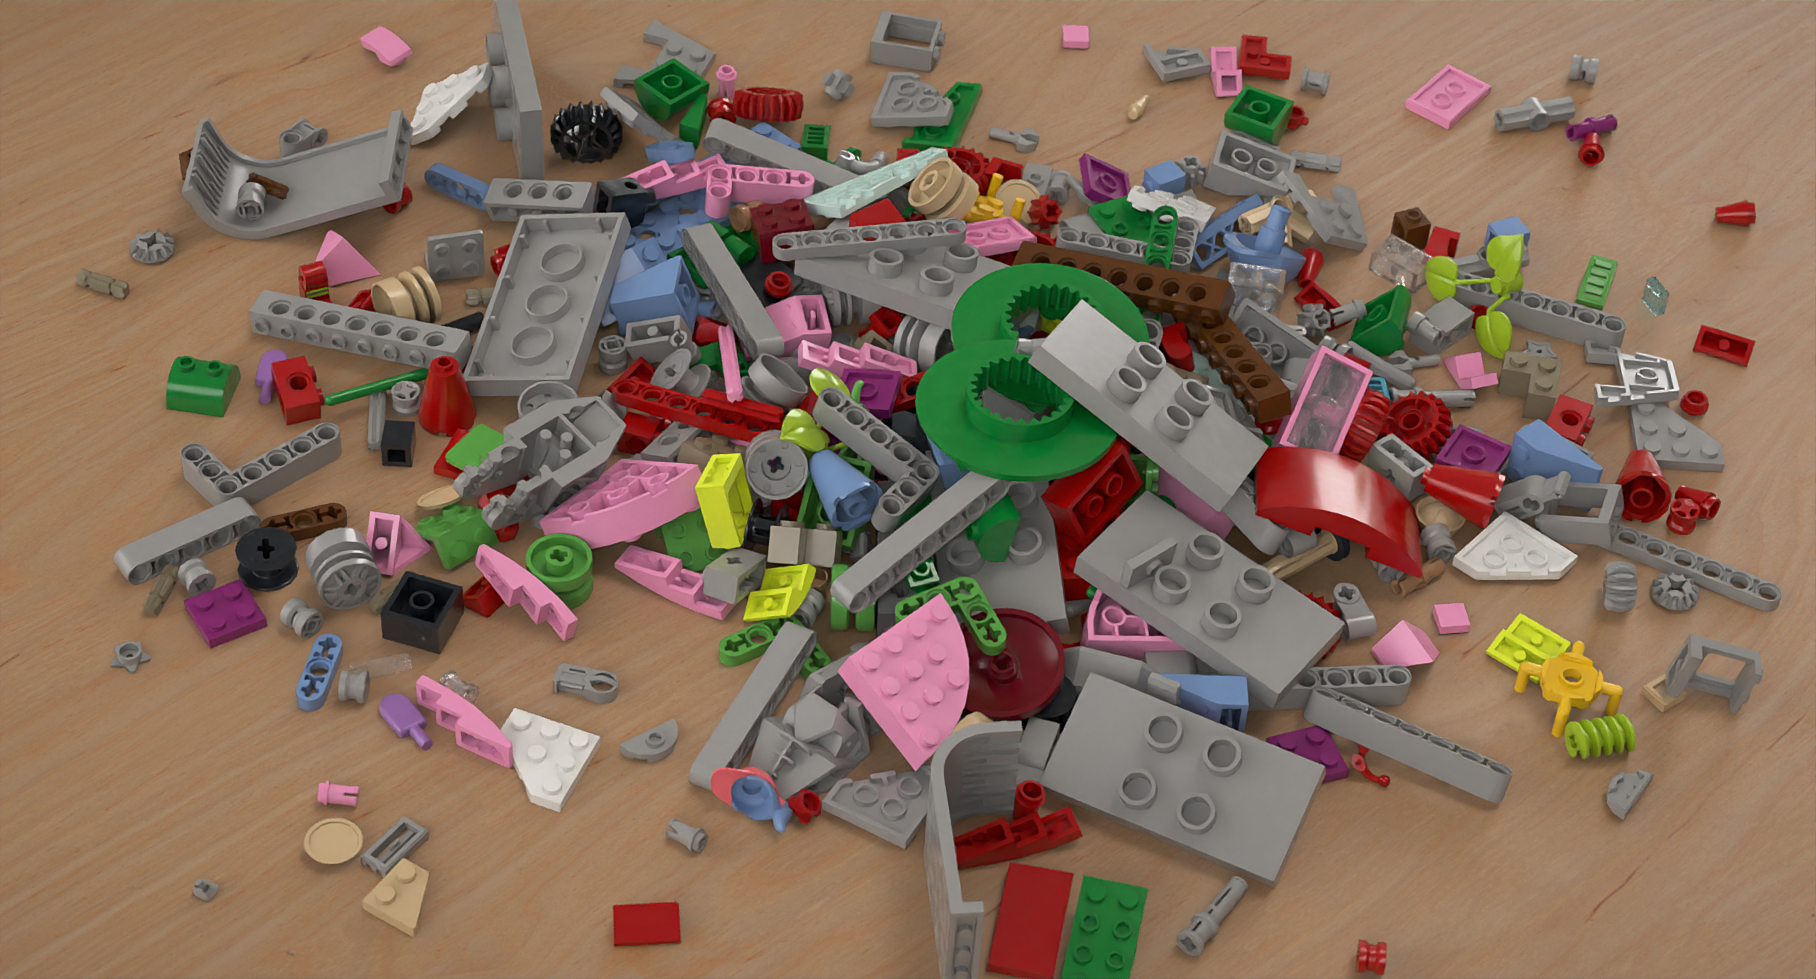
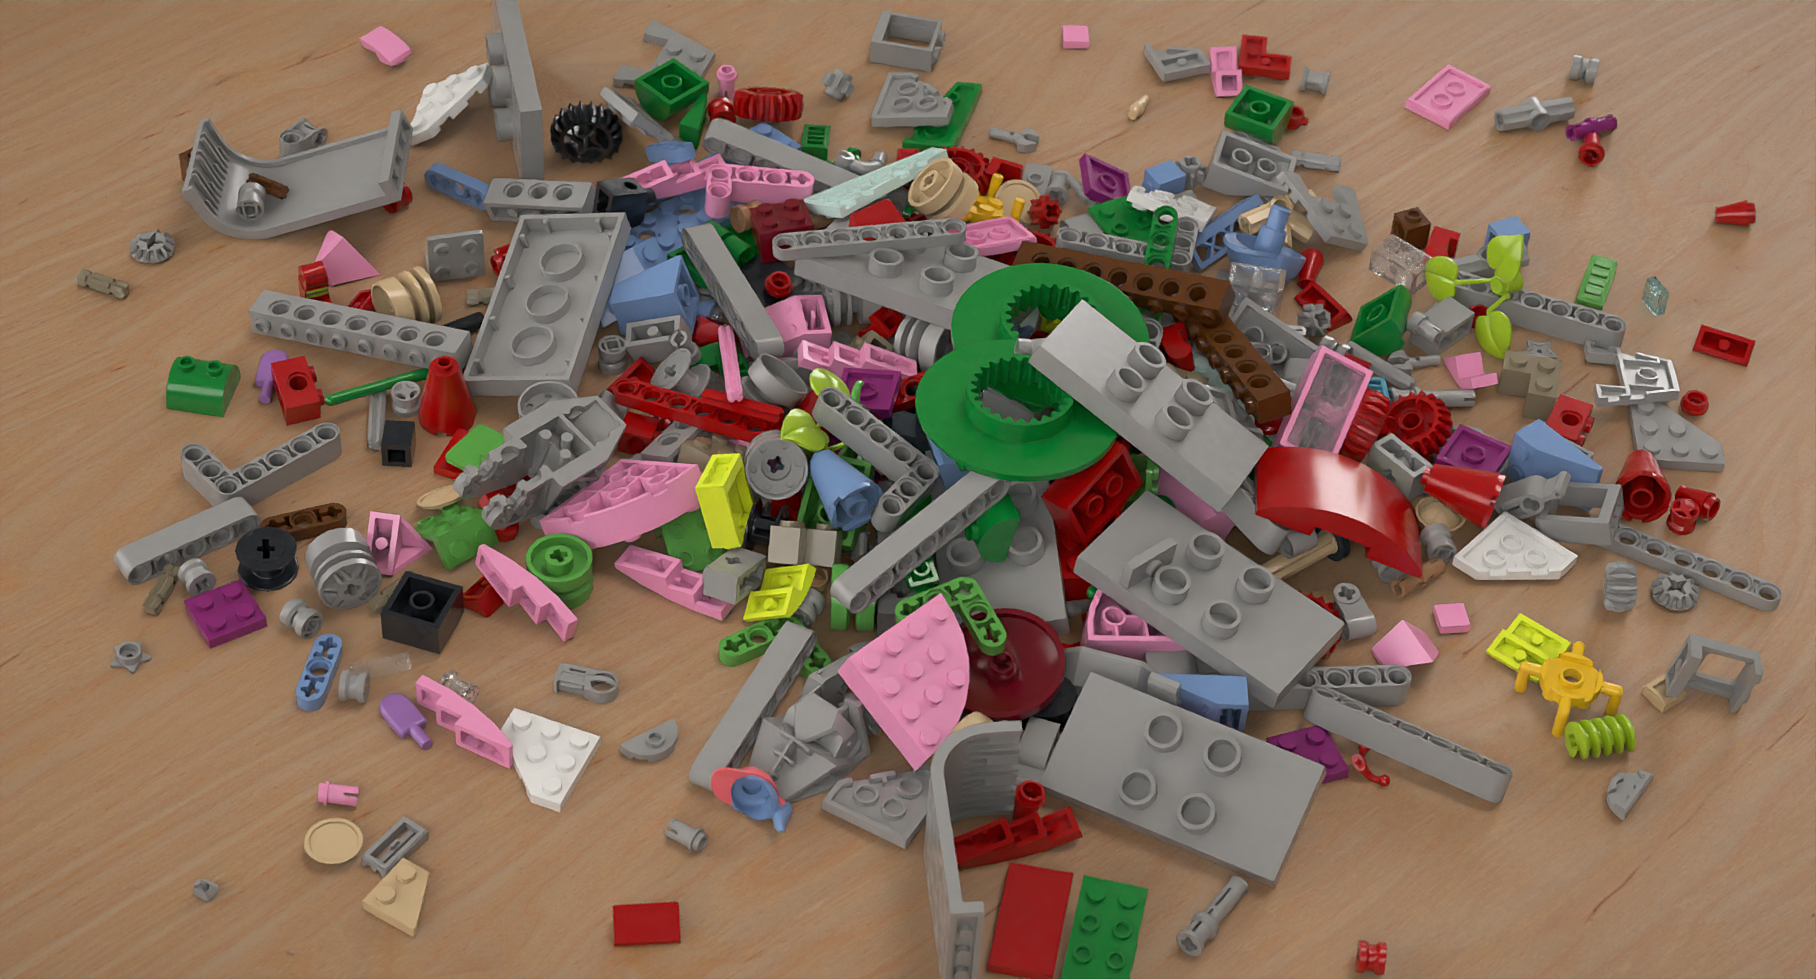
(805, 805): red plate -> none
(1348, 312): light grey pin -> none

